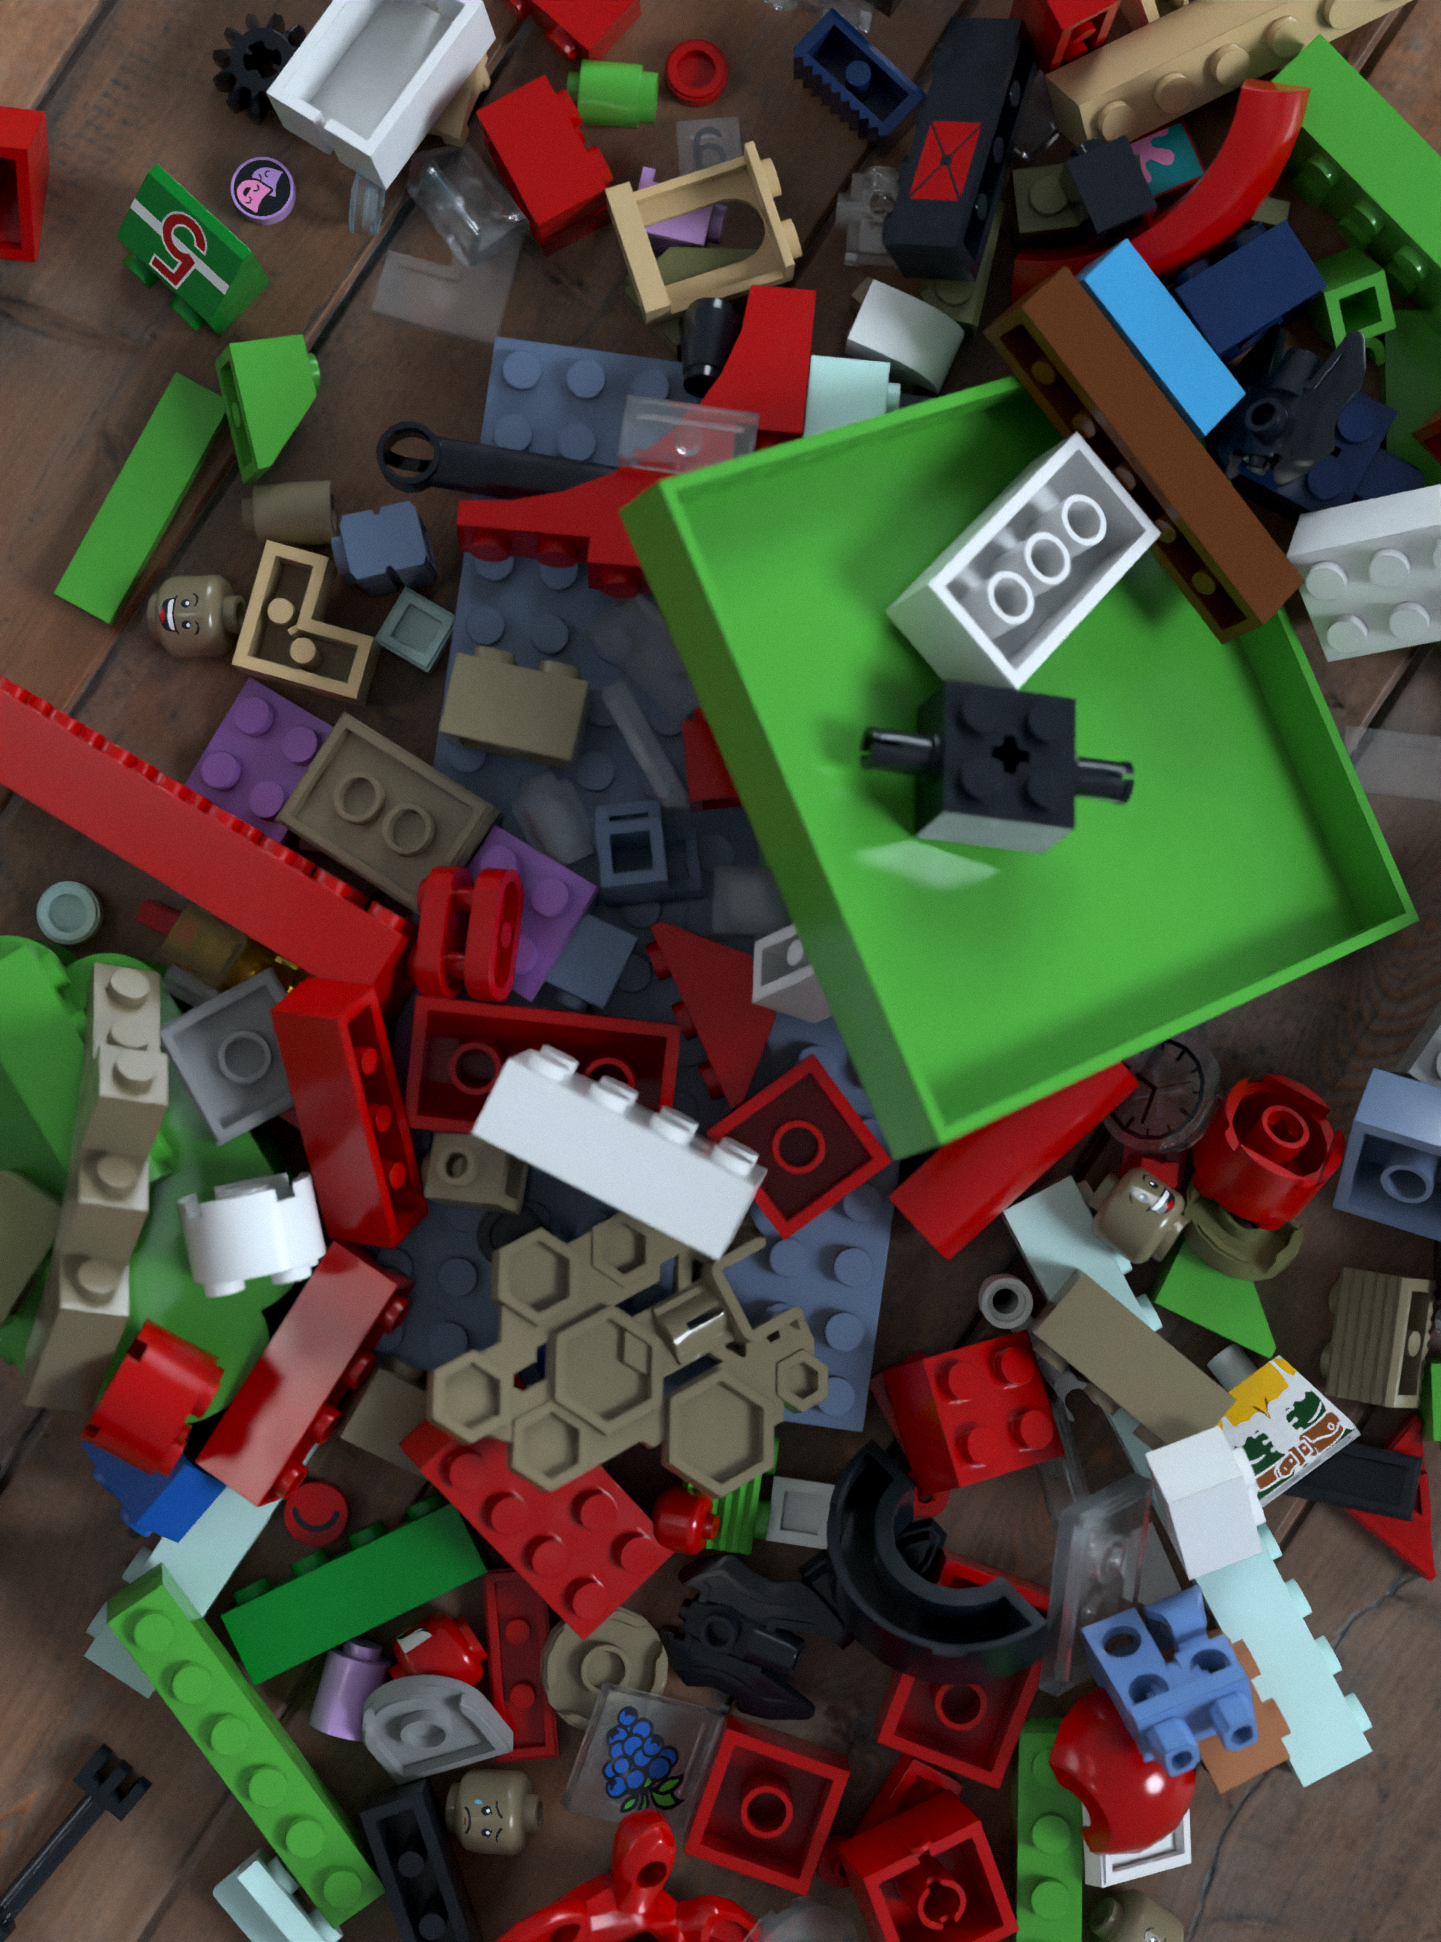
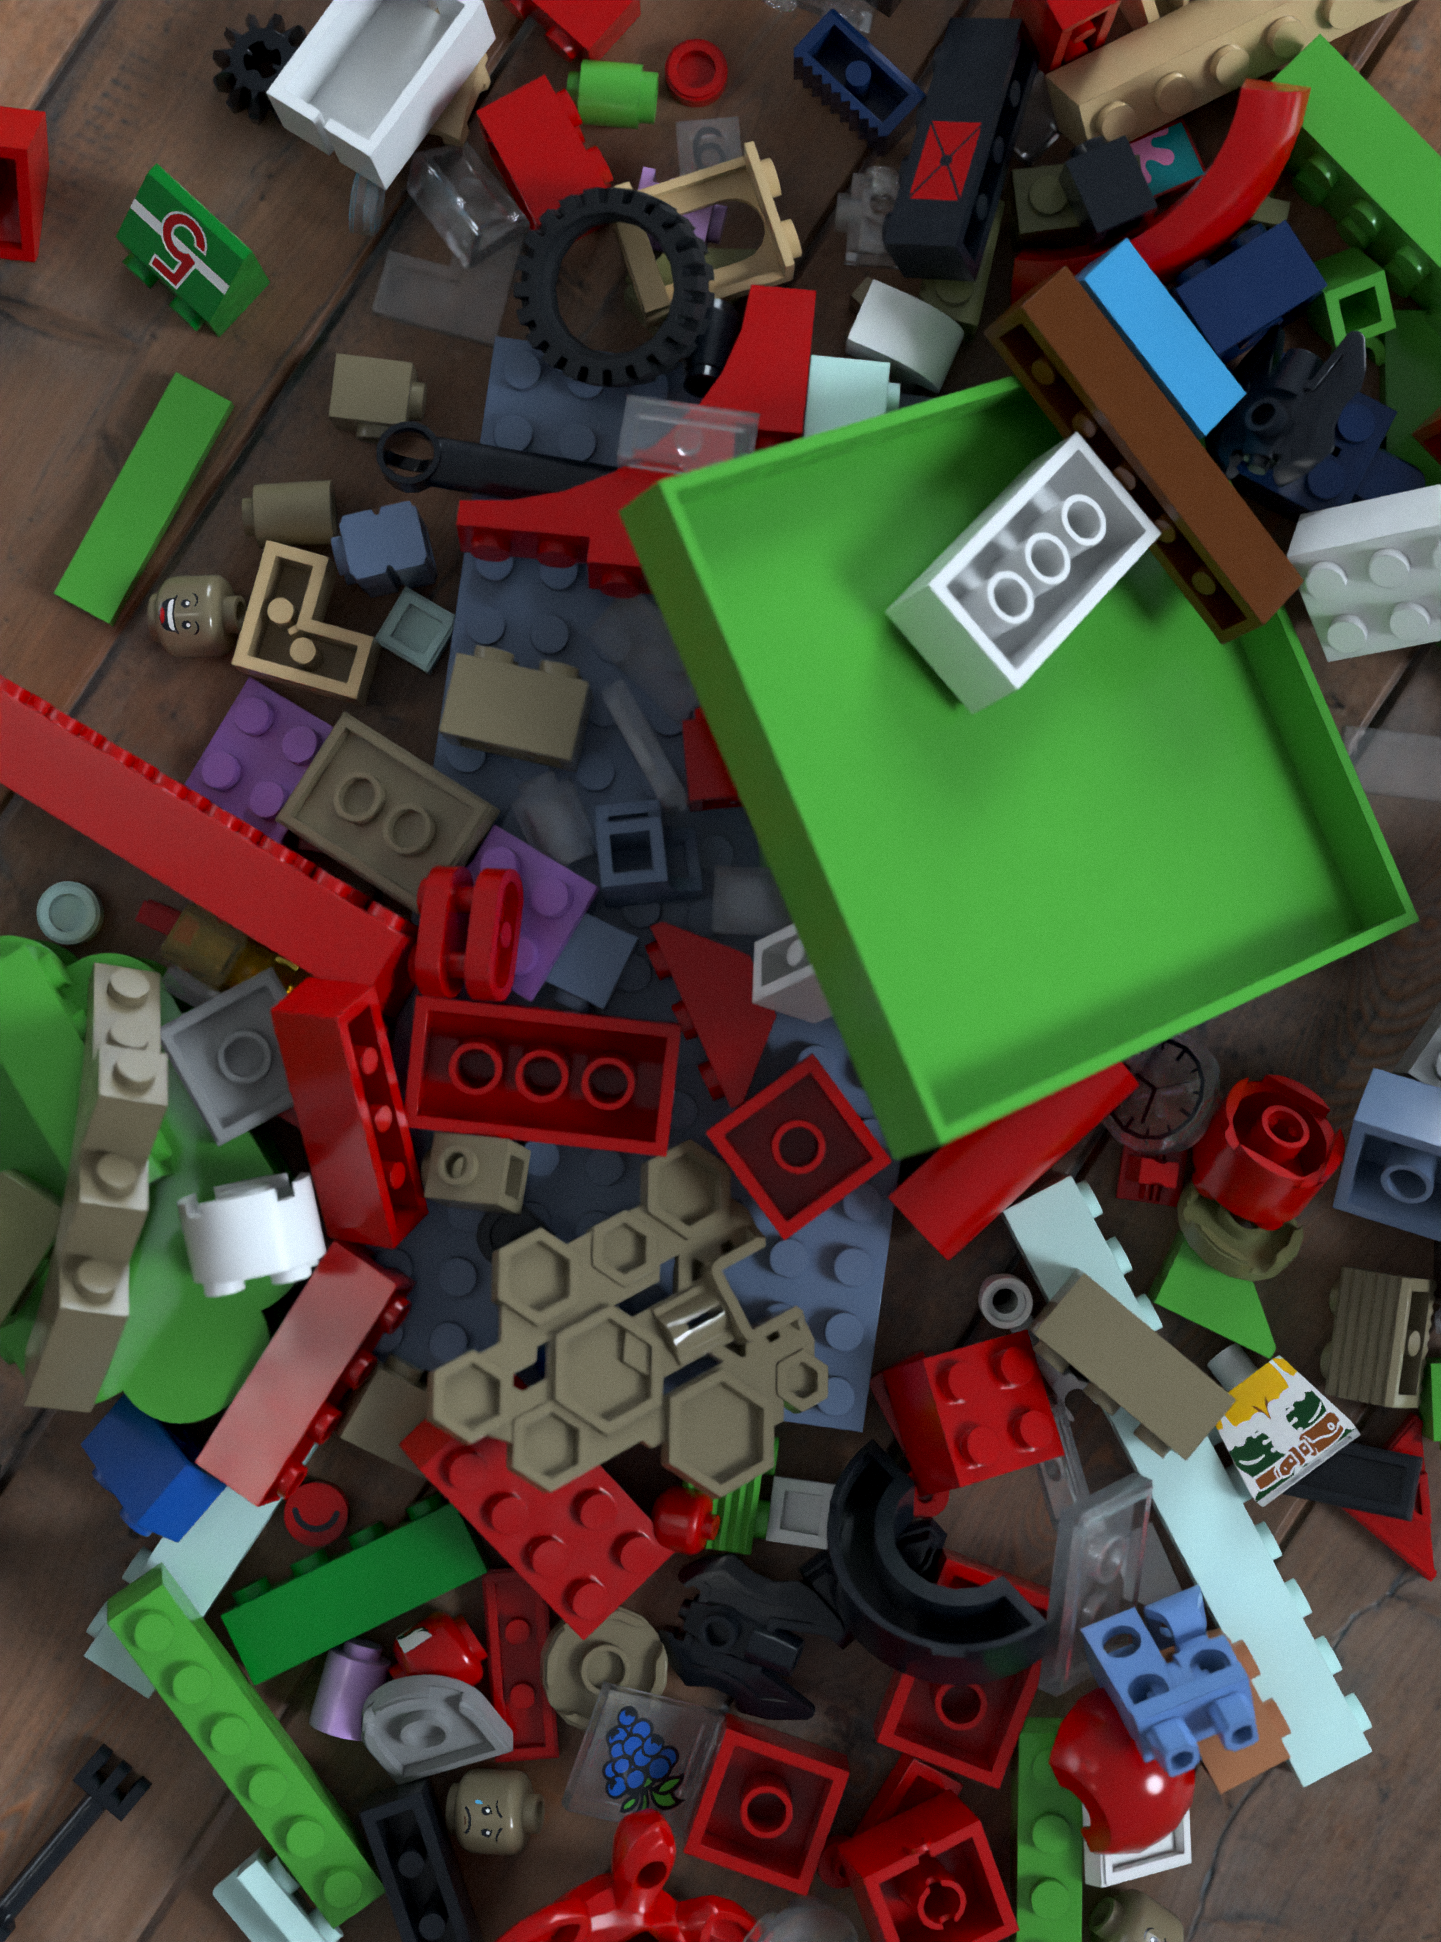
(151, 1398): red brick -> none
(263, 190): tile -> none
(265, 396): bright green slope -> none
(374, 395): none -> dark tan brick
(541, 271): none -> black tyre
(621, 1150): white brick -> none
(995, 767): black brick -> none
(1137, 1215): dark tan head -> none
(1207, 1501): white brick -> none

